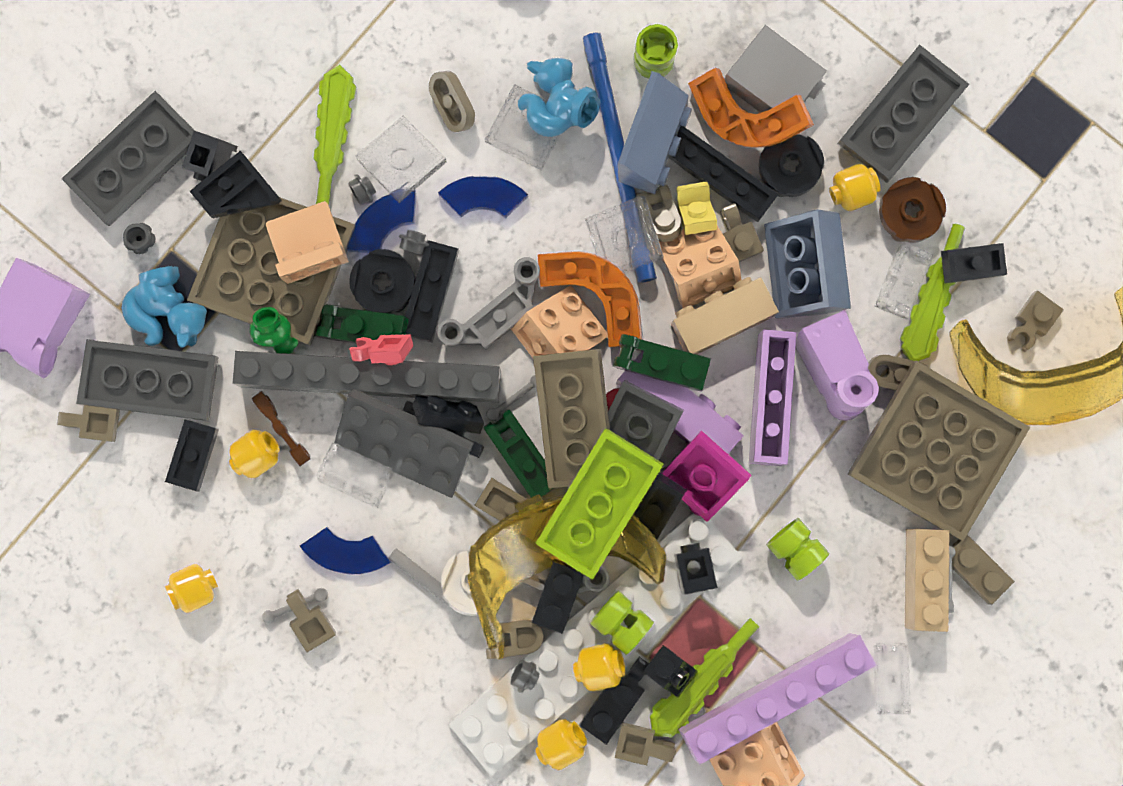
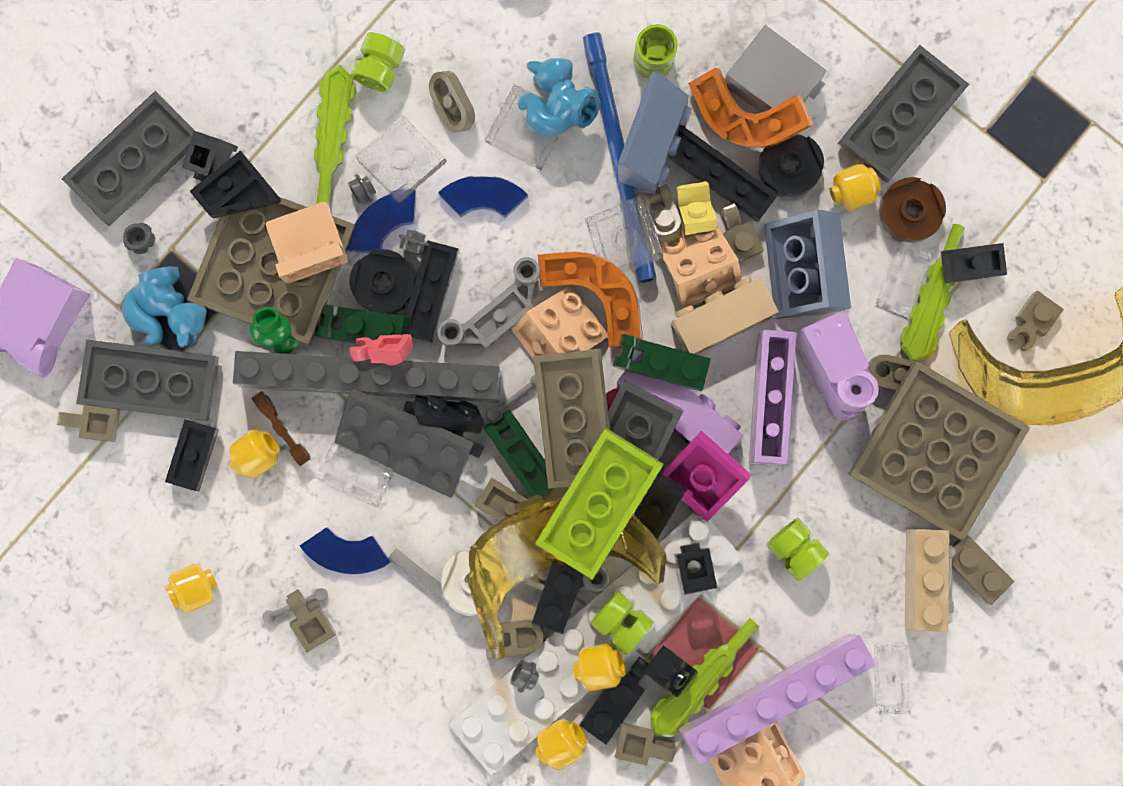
(378, 60): none -> lime wheel

